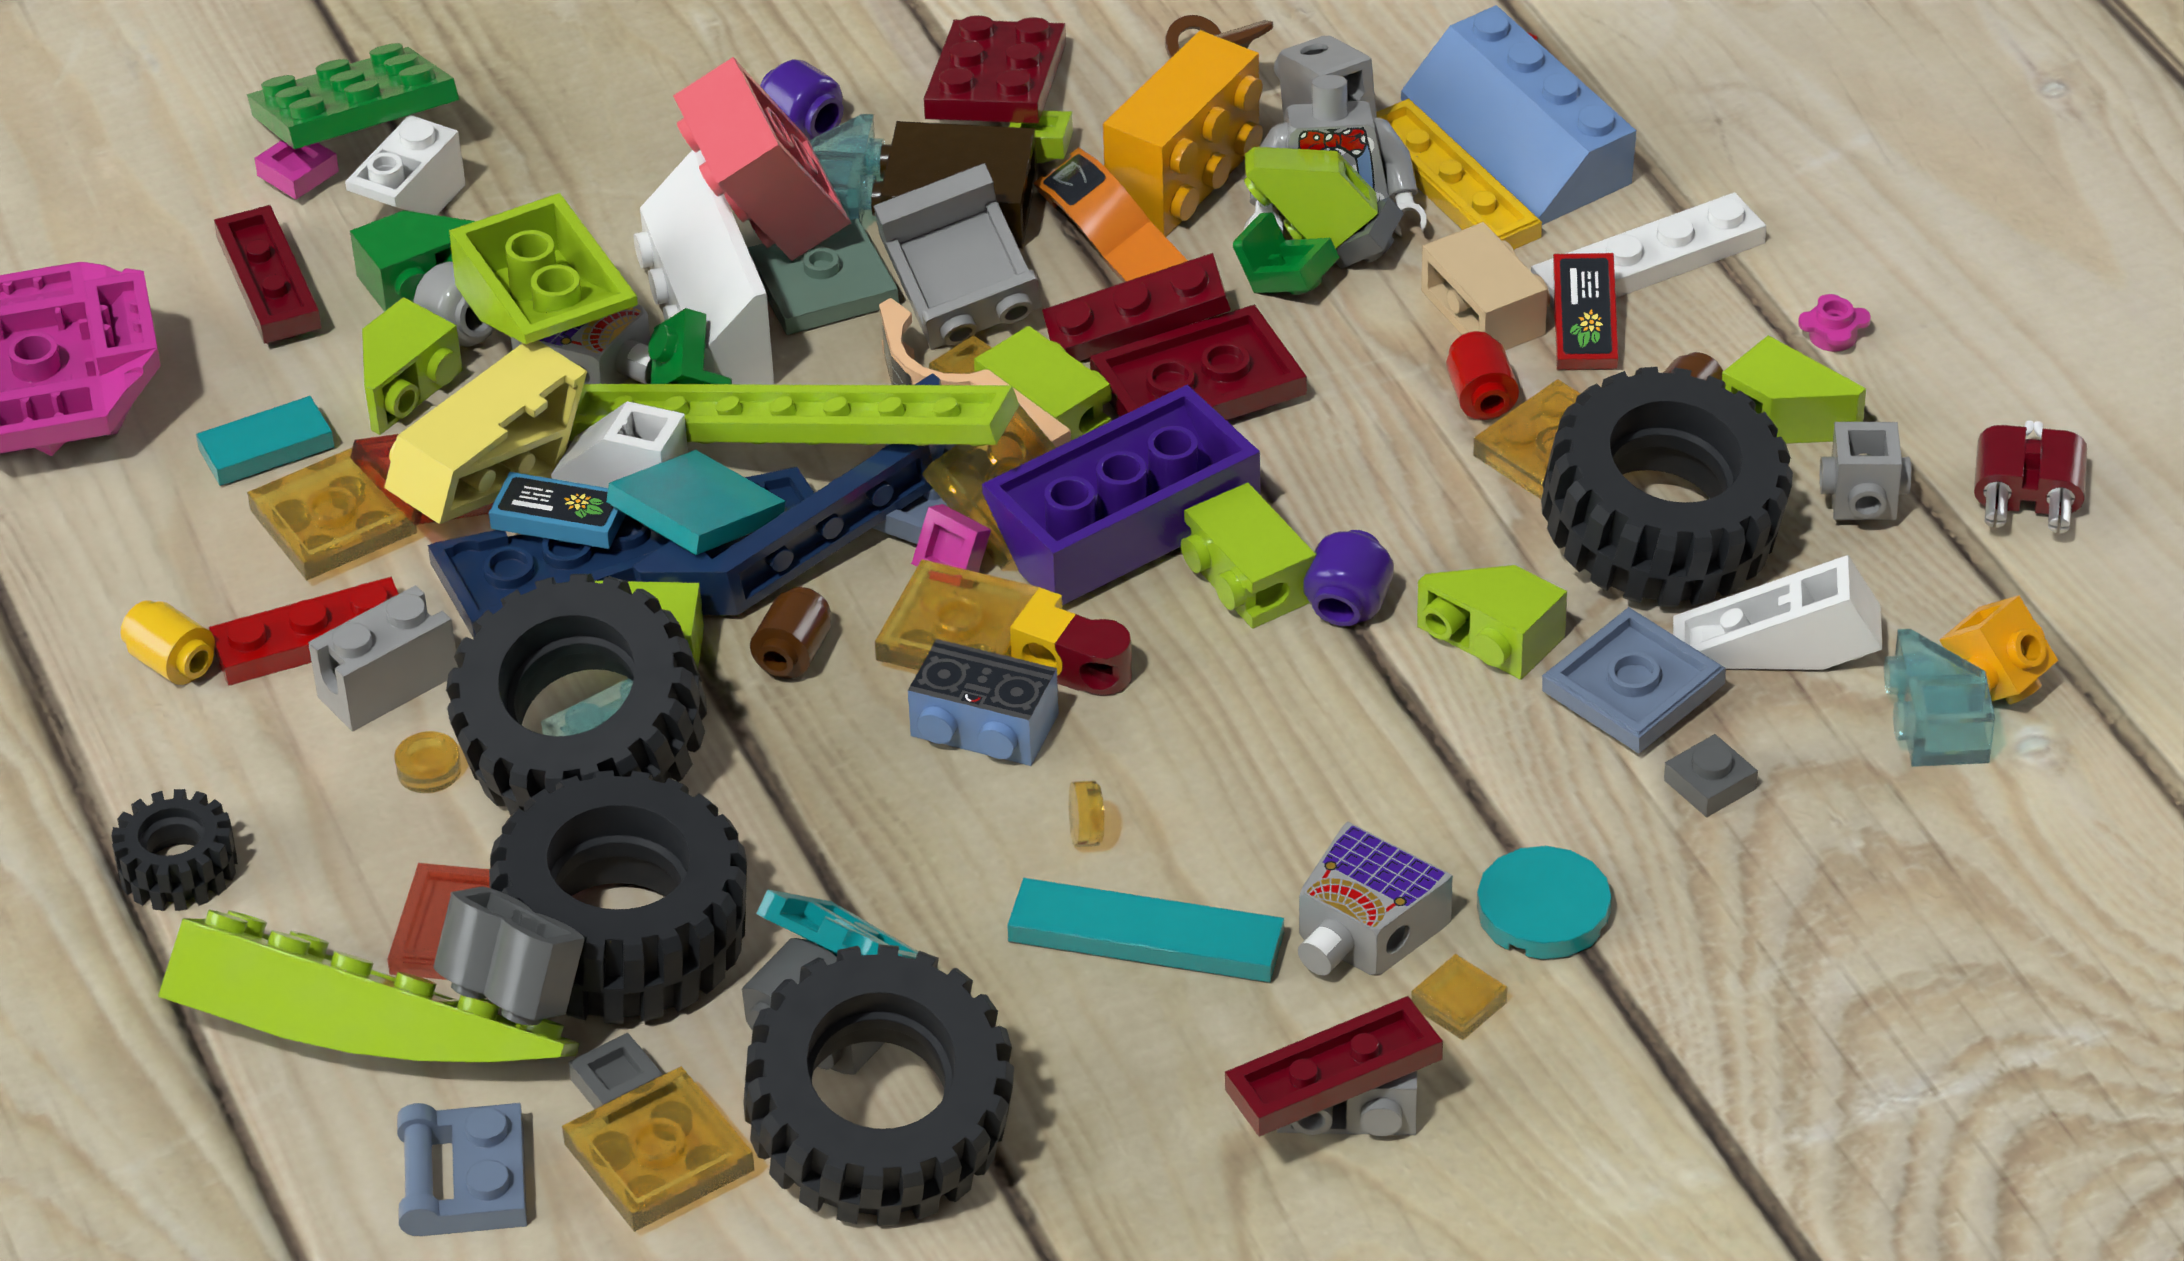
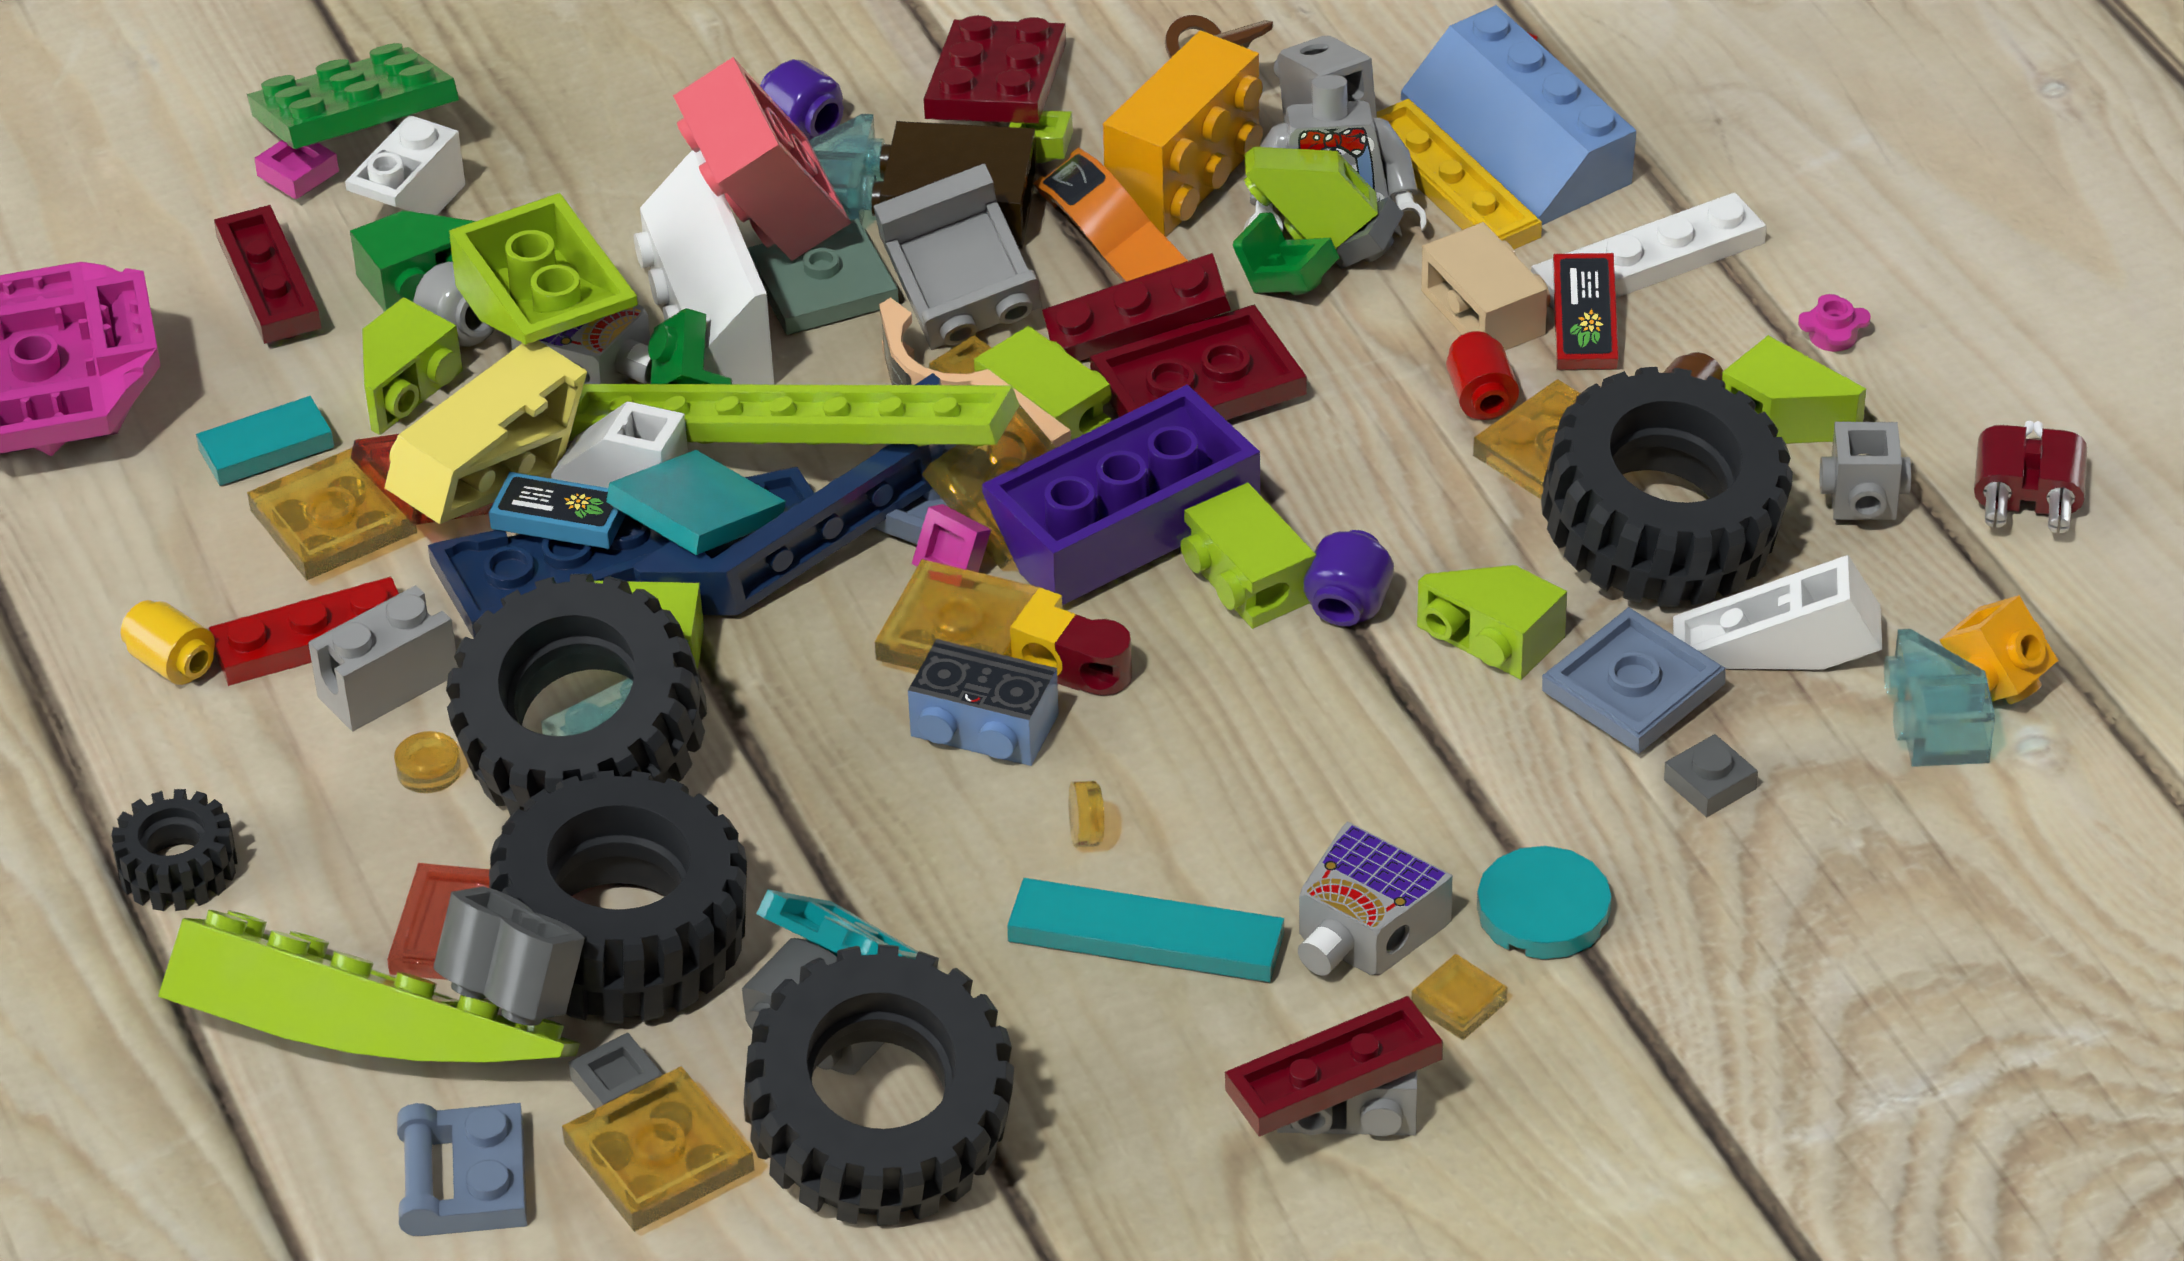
(791, 633): reddish brown brick -> none

